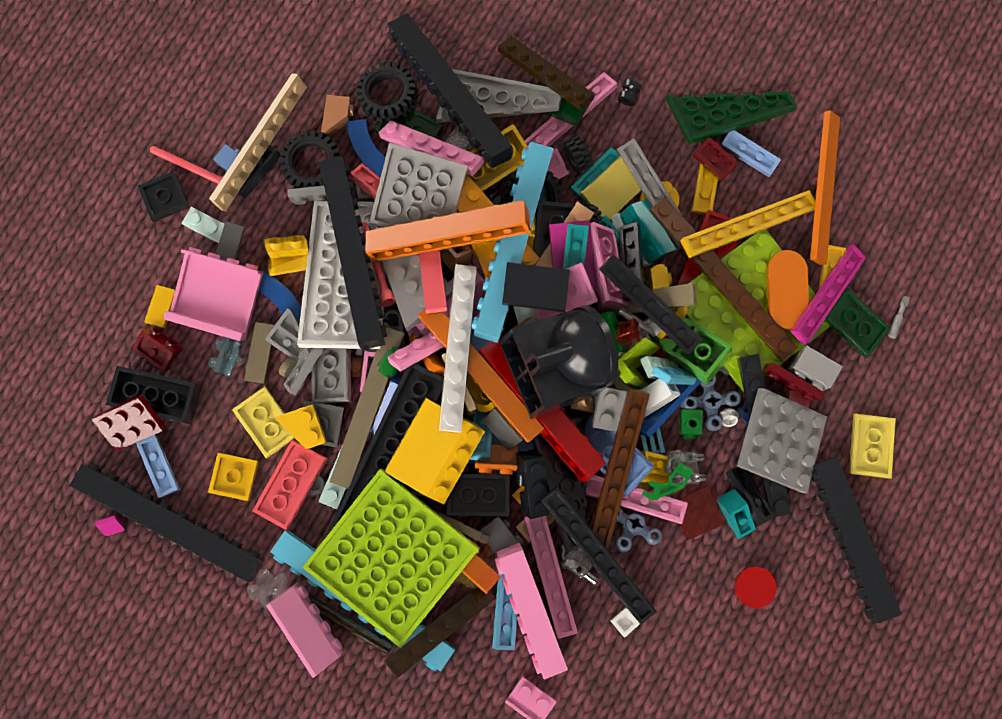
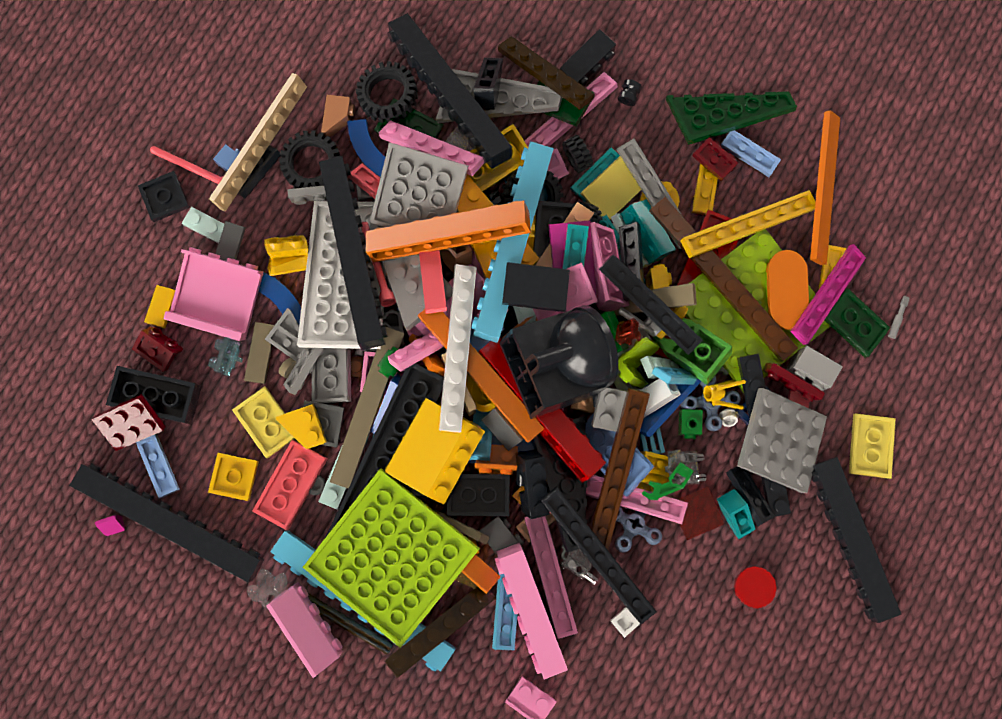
(488, 83): none -> black slope
(589, 58): none -> black brick
(717, 392): none -> yellow plant

